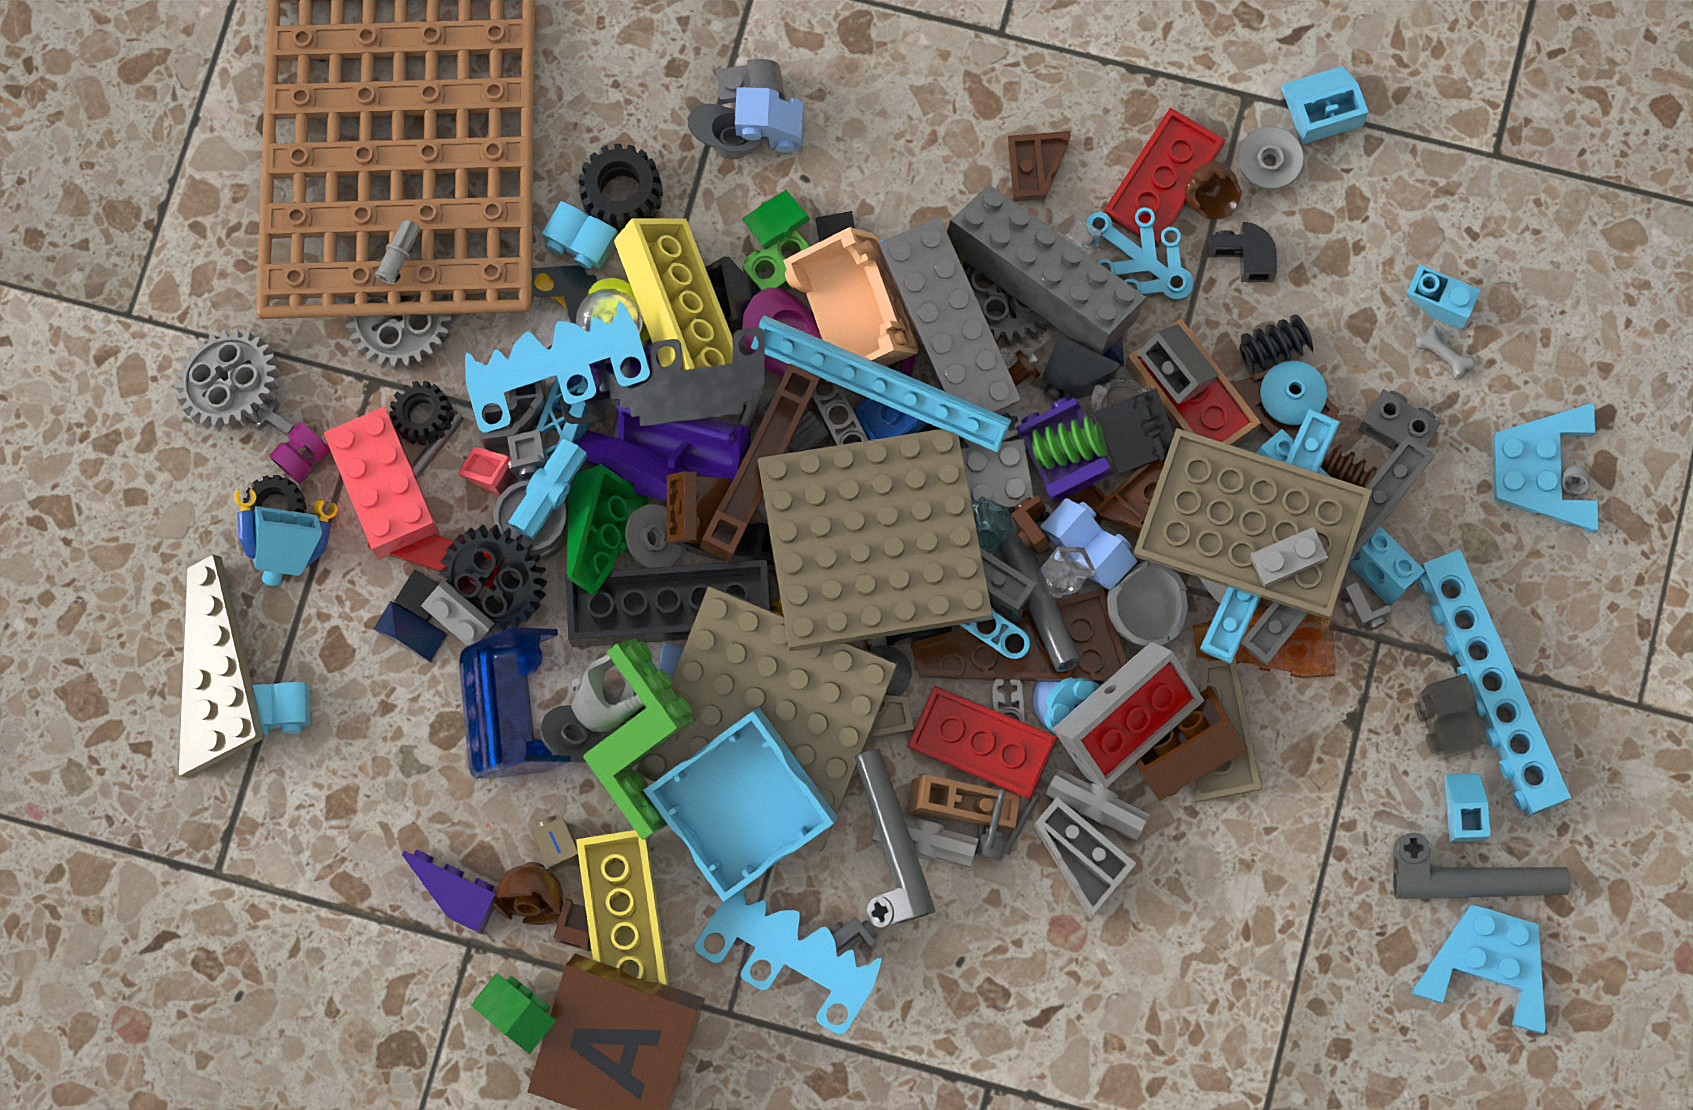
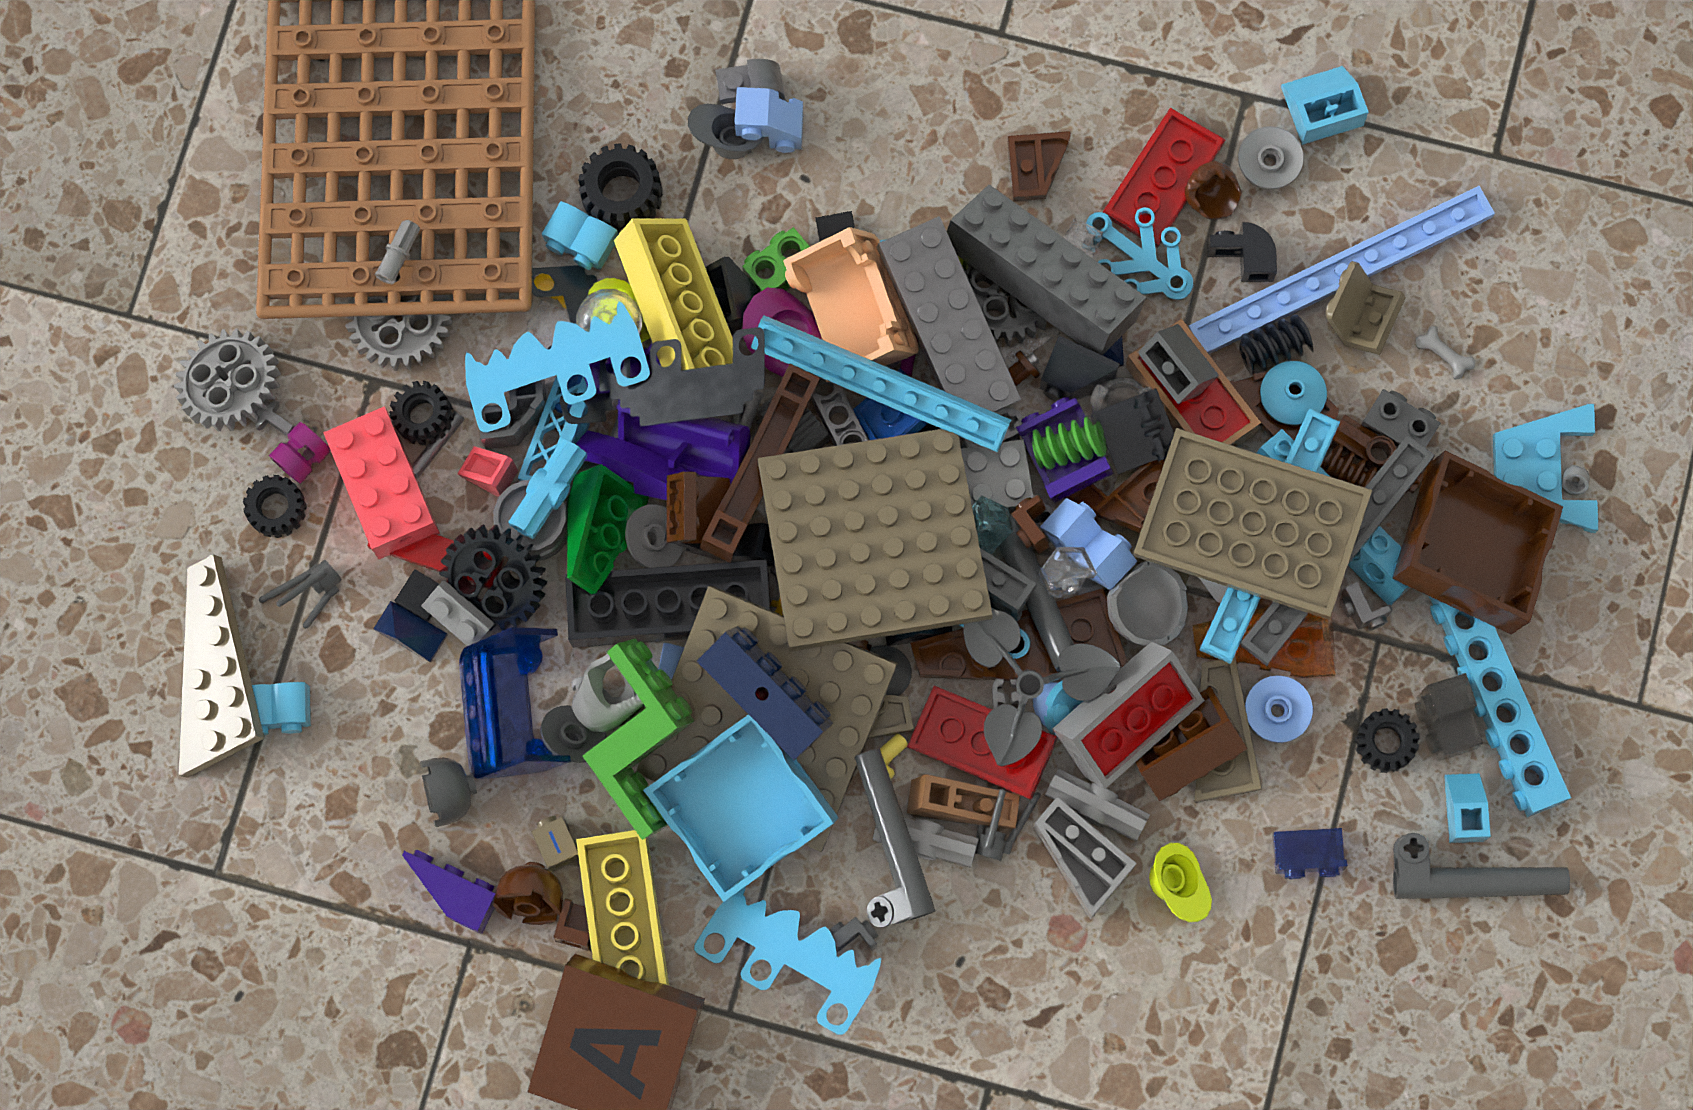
(282, 539): medium azure torso -> none
(319, 577): none -> dark grey plant
(447, 789): none -> dark grey cylinder
(514, 1011): green brick -> none
(527, 453): flat silver bracket -> none
(765, 691): none -> dark blue brick
(775, 219): green piece -> none
(891, 750): none -> light yellow arm
(1010, 730): none -> dark grey plant
(1180, 882): none -> neon yellow piece
(1288, 557): light grey plate -> none
(1290, 697): none -> light blue dish
(1309, 852): none -> clear blue bracket
(1323, 278): none -> light blue plate
(1362, 441): none -> reddish brown piece
(1363, 311): none -> dark tan bracket
(1396, 722): none -> black tyre
(1442, 296): medium azure slope -> none
(1477, 543): none -> reddish brown tile
(1496, 950): medium azure wing -> none

